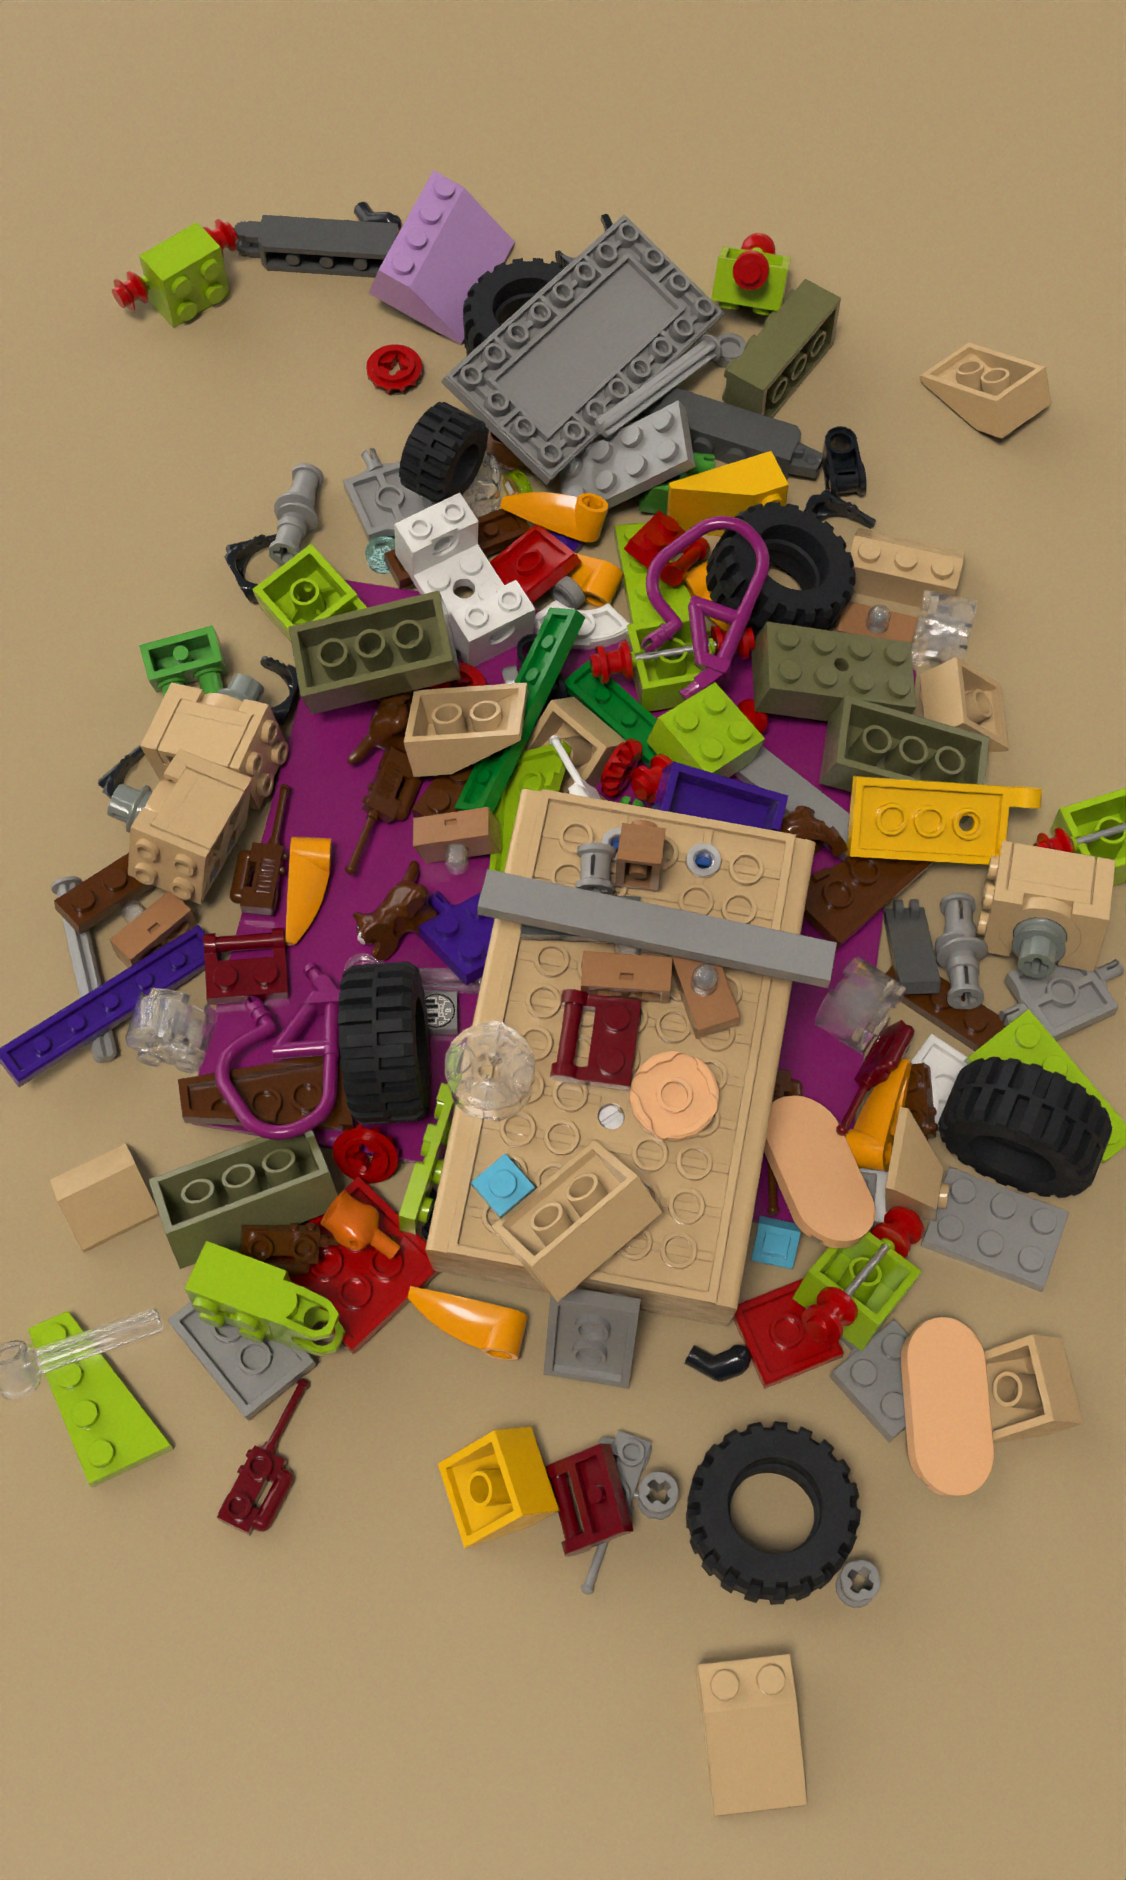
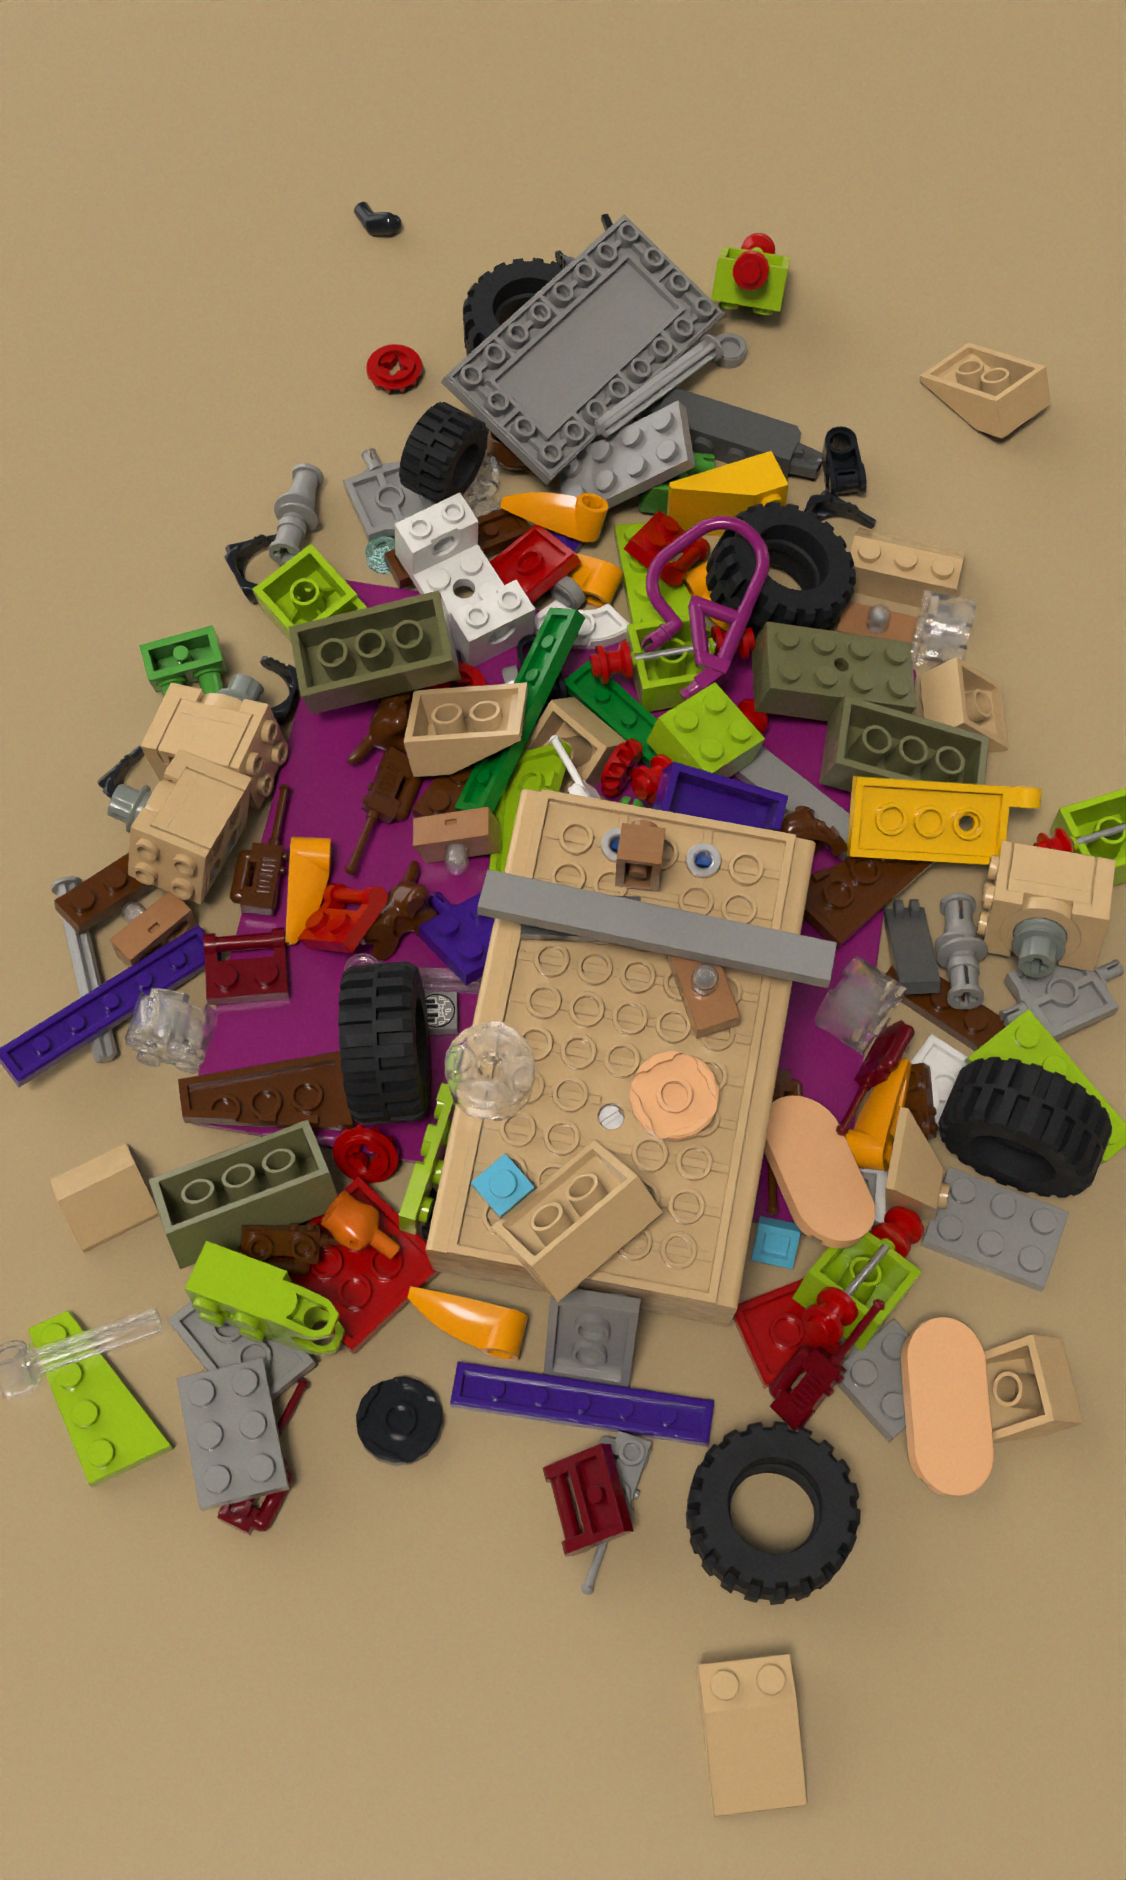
(181, 273): lime brick -> none
(232, 1434): none -> light grey plate
(317, 244): dark grey hinge -> none
(320, 1001): magenta piece -> none
(342, 929): none -> red plate
(399, 1421): none -> black tile
(440, 256): lavender slope -> none
(497, 1485): yellow slope -> none
(516, 483): clear neon green tile -> none
(582, 1403): none -> dark purple tile
(596, 867): light grey bush -> none
(611, 1041): dark red plate -> none
(627, 974): medium nougat piece -> none
(658, 1482): light grey bush -> none
(720, 1366): black arm -> none
(783, 351): olive brick -> none
(823, 1373): none -> dark red piece
(871, 1583): light grey bush -> none

